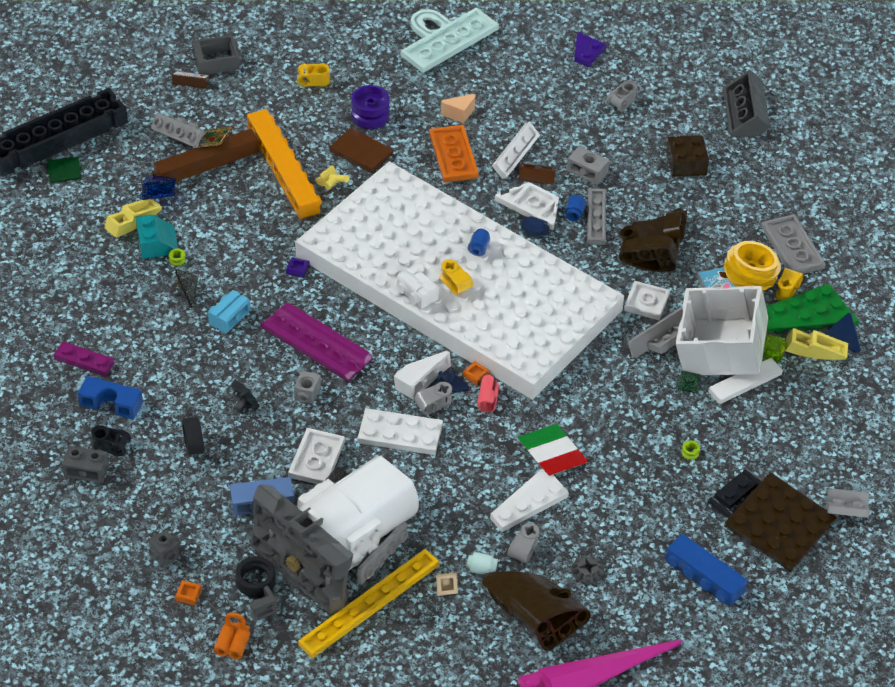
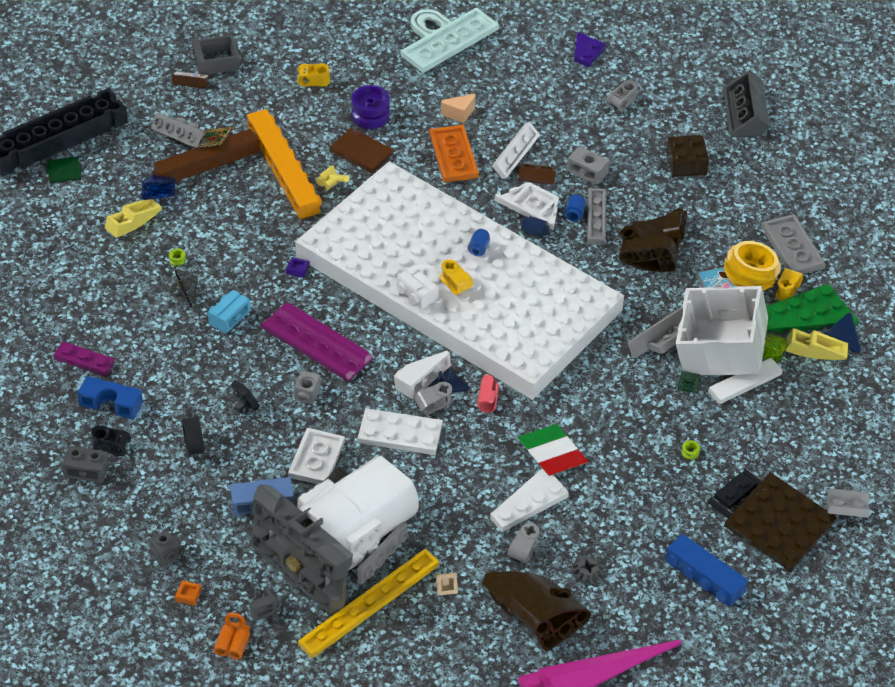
(155, 236): teal slope -> none
(254, 563): black tyre -> none
(475, 373): orange tile -> none
(482, 563): light aqua brick -> none
(647, 300): white tile -> none

